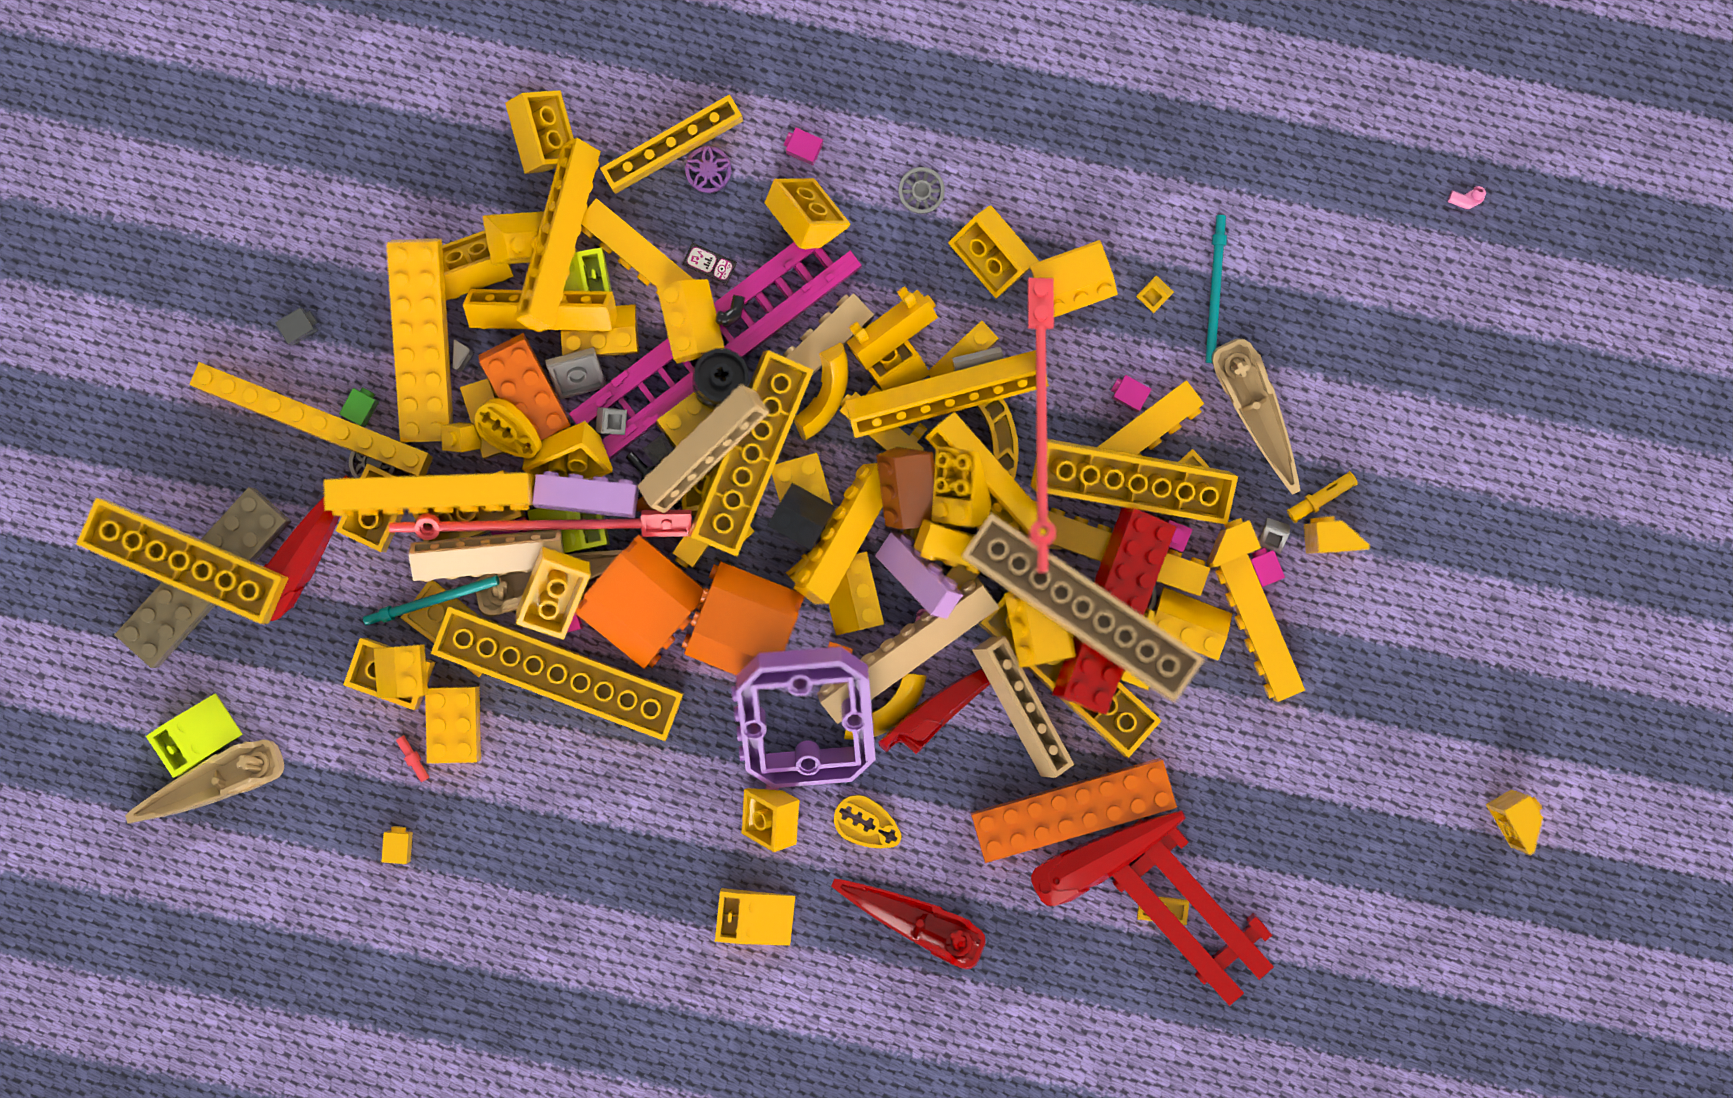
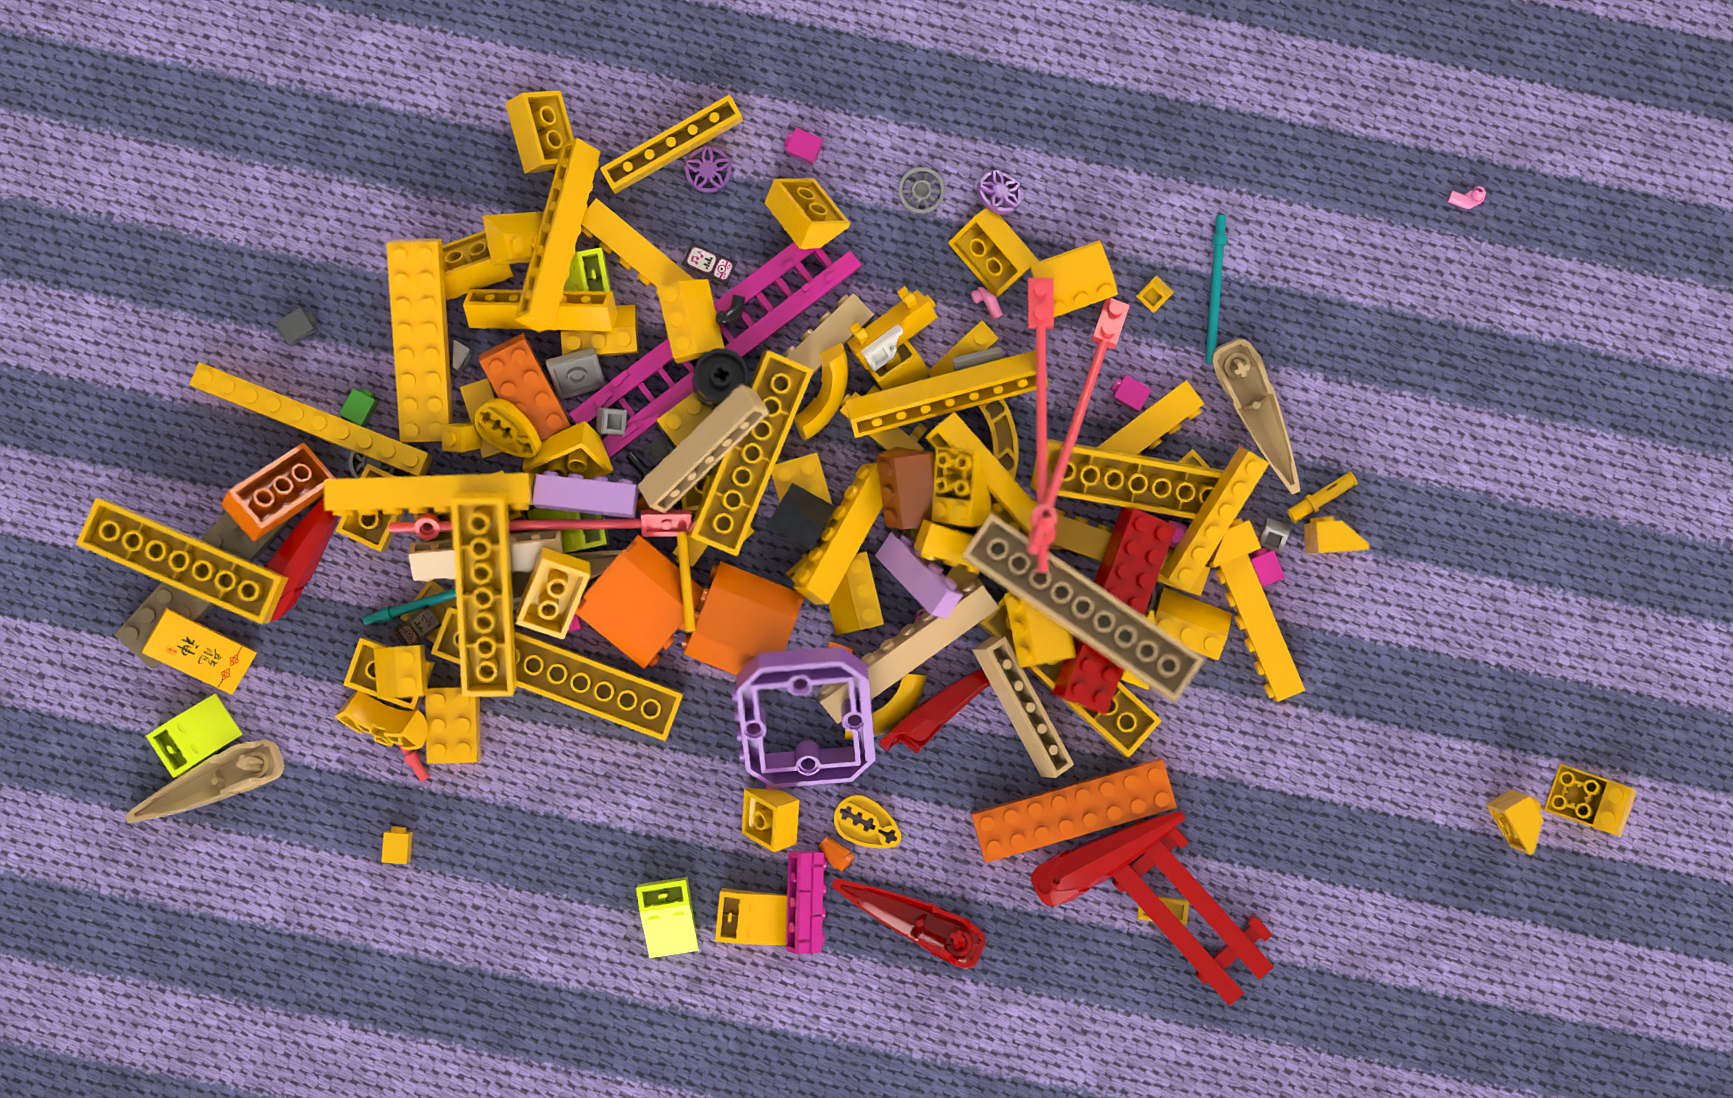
(198, 651): none -> yellow tile
(277, 492): none -> orange brick
(384, 722): none -> yellow brick
(417, 627): none -> clear smoke tile
(484, 593): none -> yellow brick
(667, 917): none -> neon yellow slope
(686, 582): none -> yellow bar
(805, 901): none -> dark pink brick
(836, 854): none -> orange cone
(882, 349): none -> white tile
(989, 299): none -> bright pink arm
(999, 192): none -> medium lavender wheel
(1106, 335): none -> coral bar
(1214, 518): none -> yellow brick
(1590, 800): none -> yellow slope

